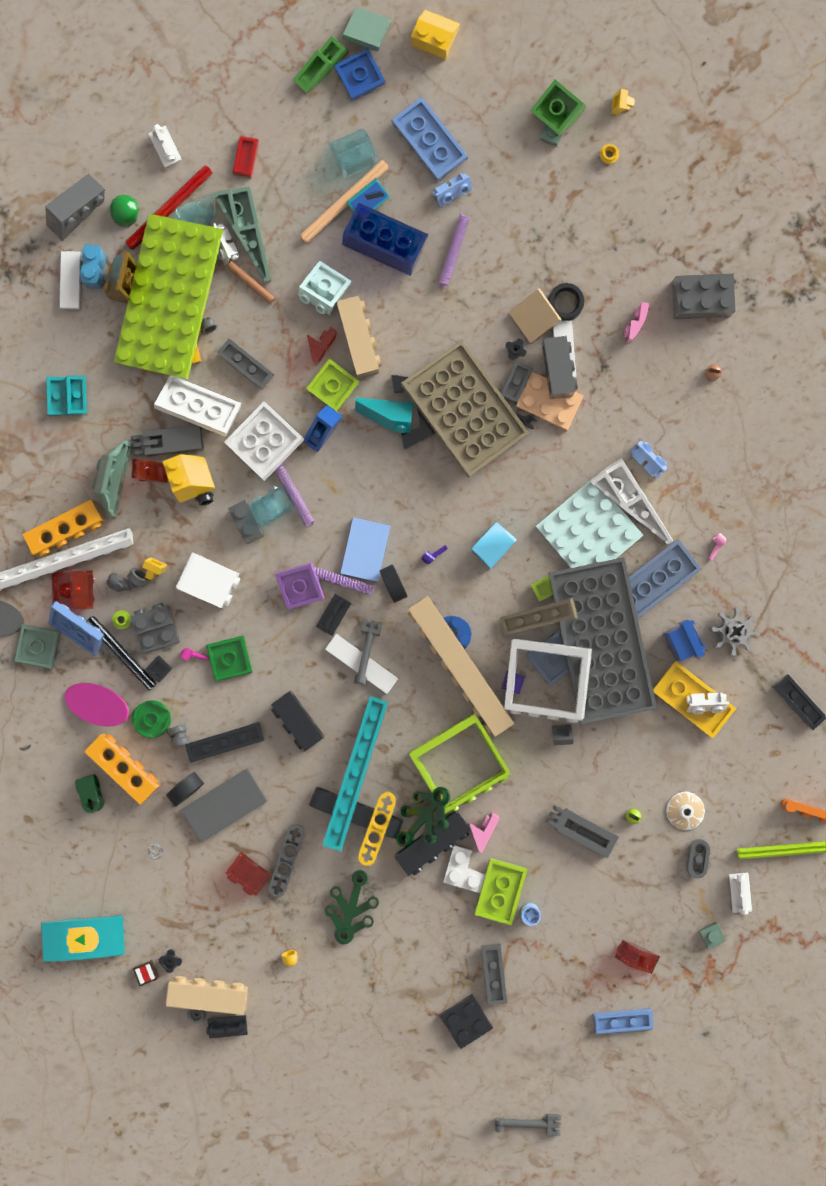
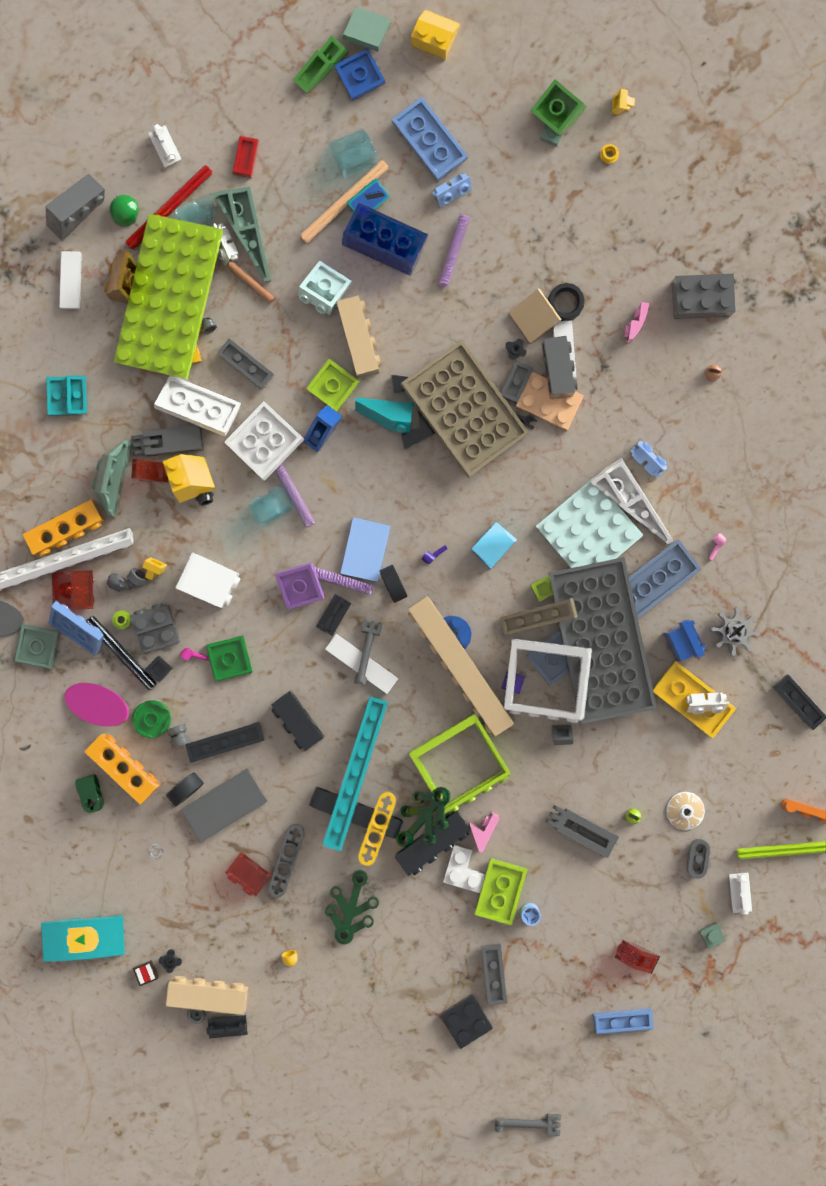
(92, 269): dark azure brick -> none
(245, 522): dark grey brick -> none
(319, 349): clear red slope -> none

